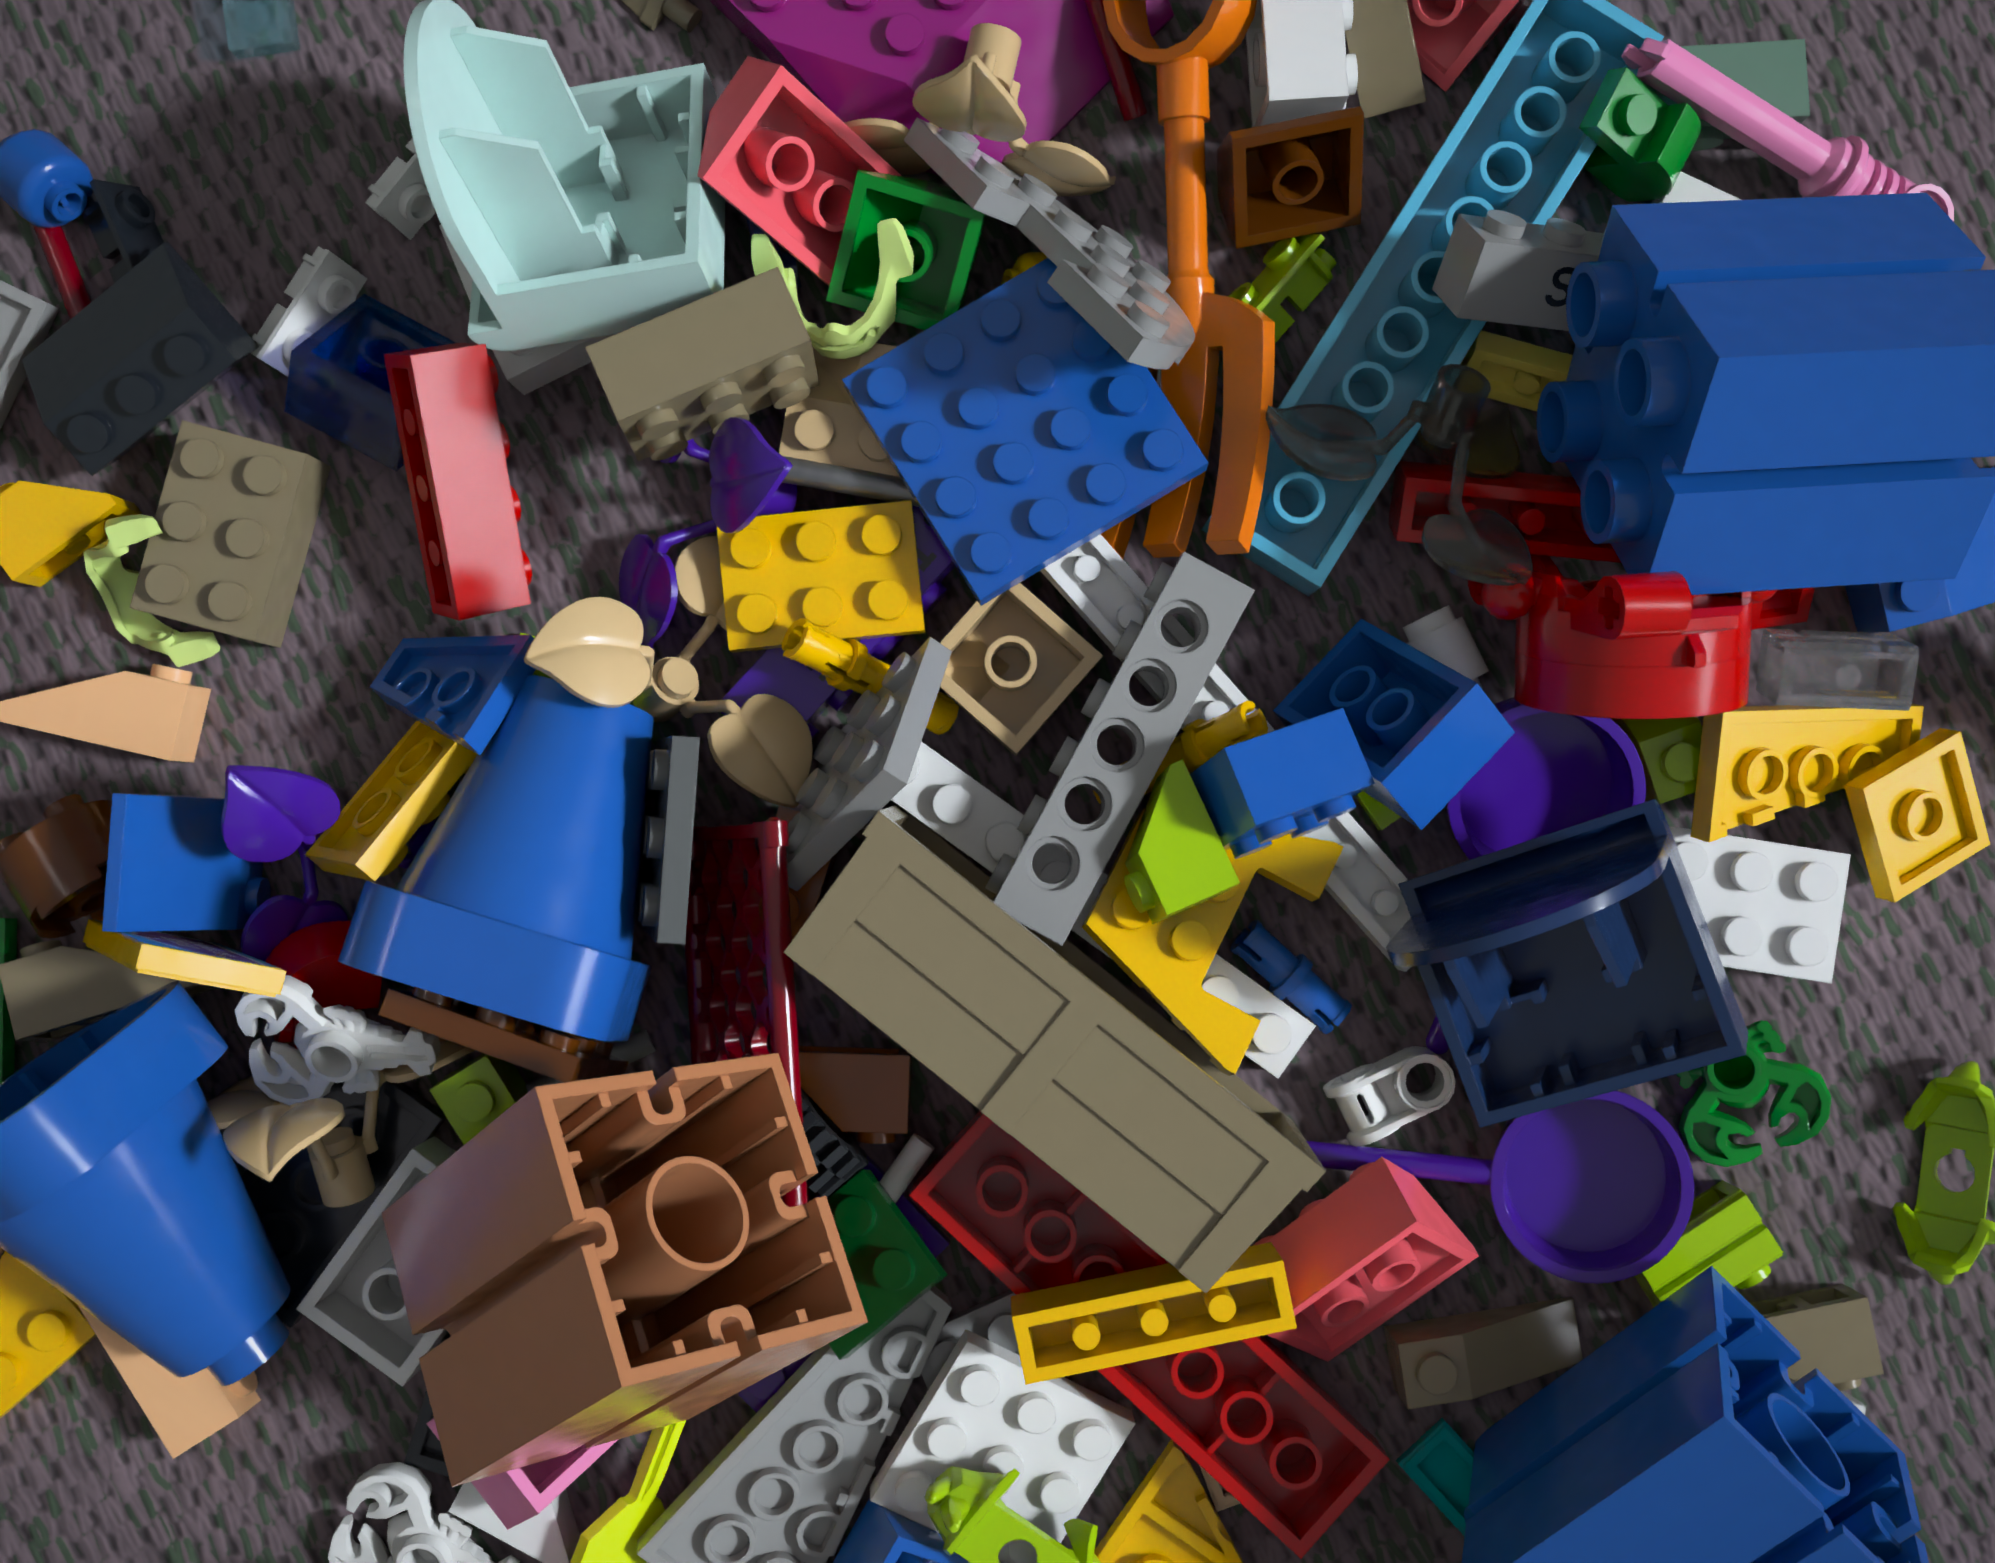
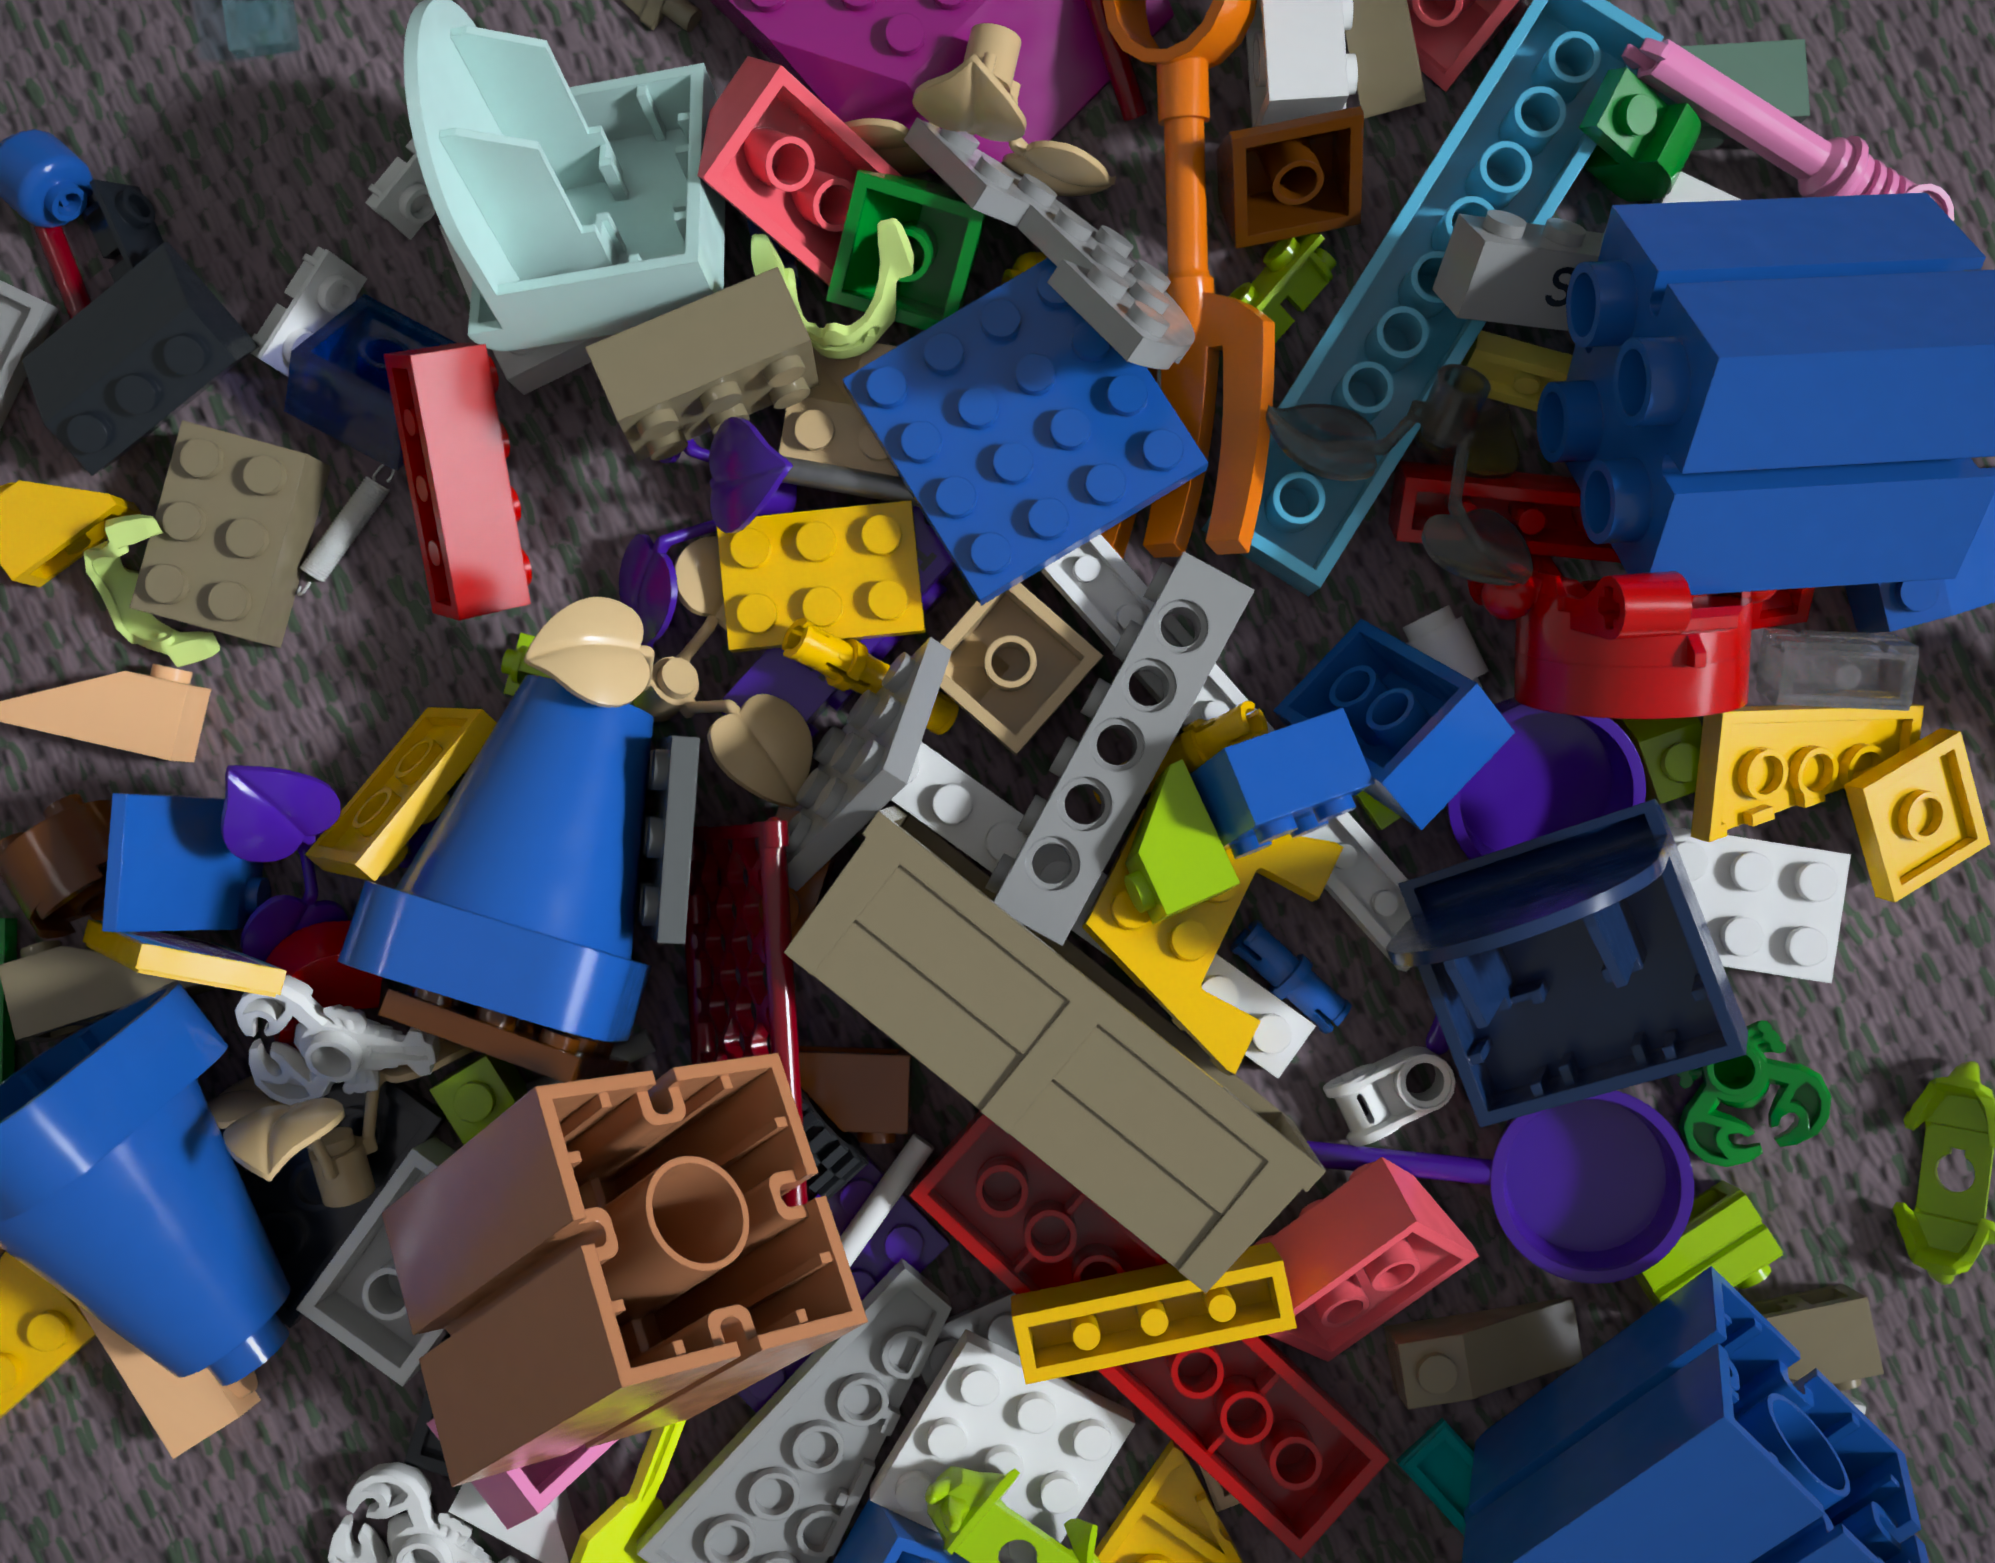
(344, 529): none -> white piece
(456, 683): blue wing -> none
(884, 1256): dark green plate -> none

